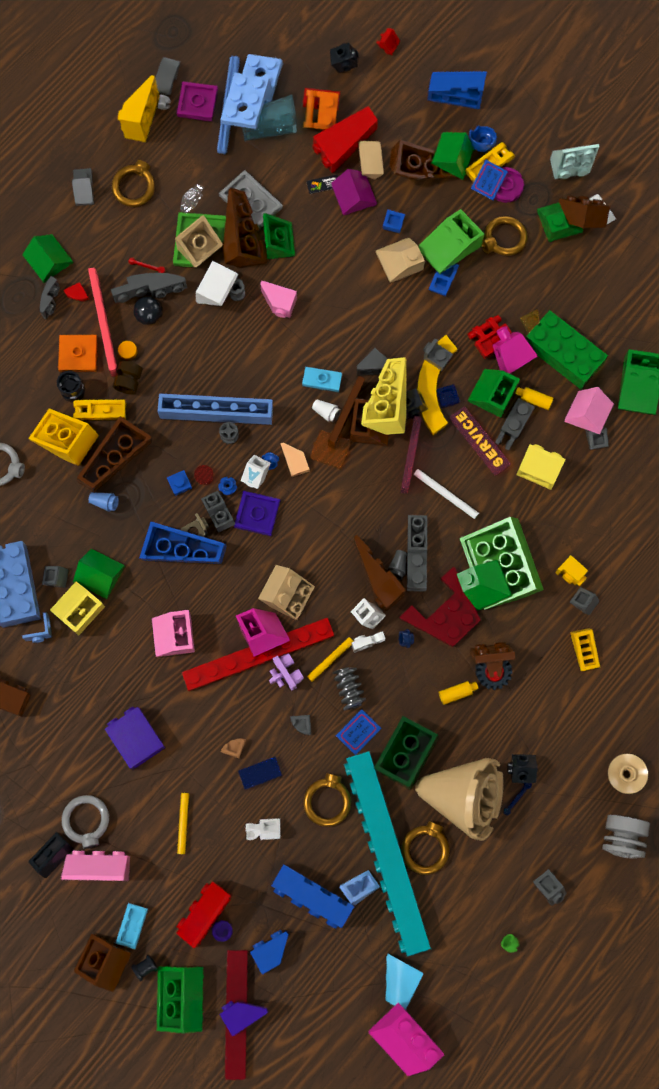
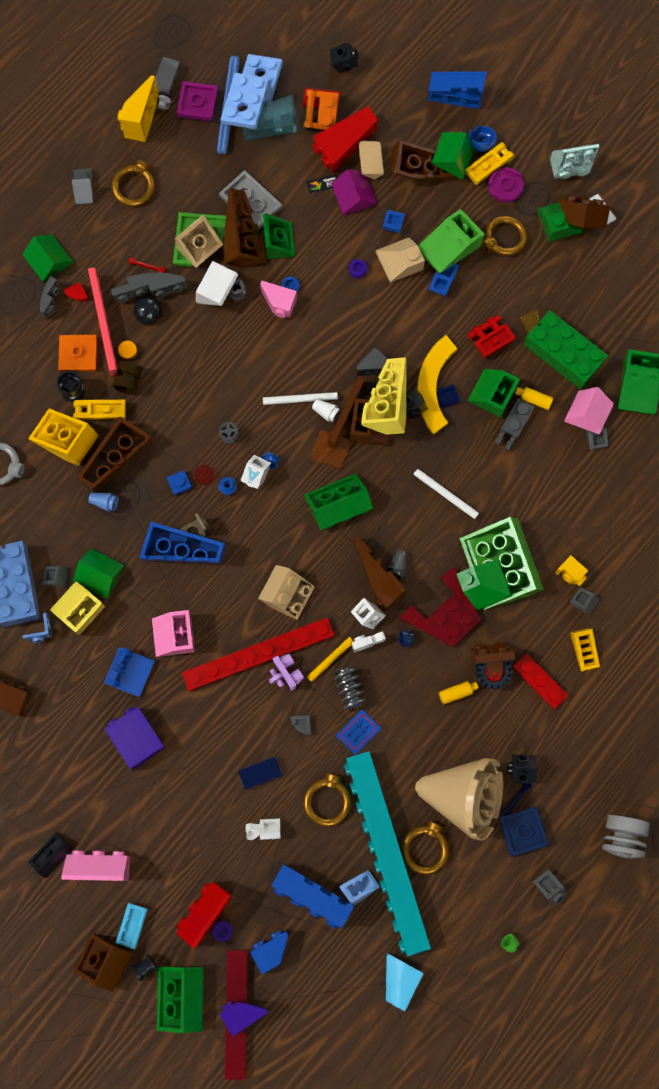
(91, 839): light grey piece -> none
(129, 671): none -> blue hinge
(183, 823): yellow bar -> none
(191, 198): clear plate -> none
(215, 409): medium blue brick -> none
(218, 511): dark grey slope -> none
(234, 748): medium nougat tile -> none
(257, 513): dark purple tile -> none
(261, 630): dark pink slope -> none
(291, 283): none -> blue tile
(295, 460): light nougat tile -> none
(300, 398): none -> white bar
(322, 379): medium azure plate -> none
(338, 501): none -> green slope
(358, 268): none -> dark purple tile
(388, 41): red tile -> none
(406, 752): dark green slope -> none
(406, 1041): dark pink slope -> none
(411, 455): clear pink tile -> none
(417, 553): dark grey slope -> none
(436, 354): dark grey bracket -> none
(480, 441): clear pink tile -> none
(489, 179): blue sticker -> none
(512, 350): dark pink torso -> none
(523, 831): none -> dark blue plate
(540, 681): none -> red plate
(541, 466): light yellow slope -> none
(636, 768): tan dish -> none

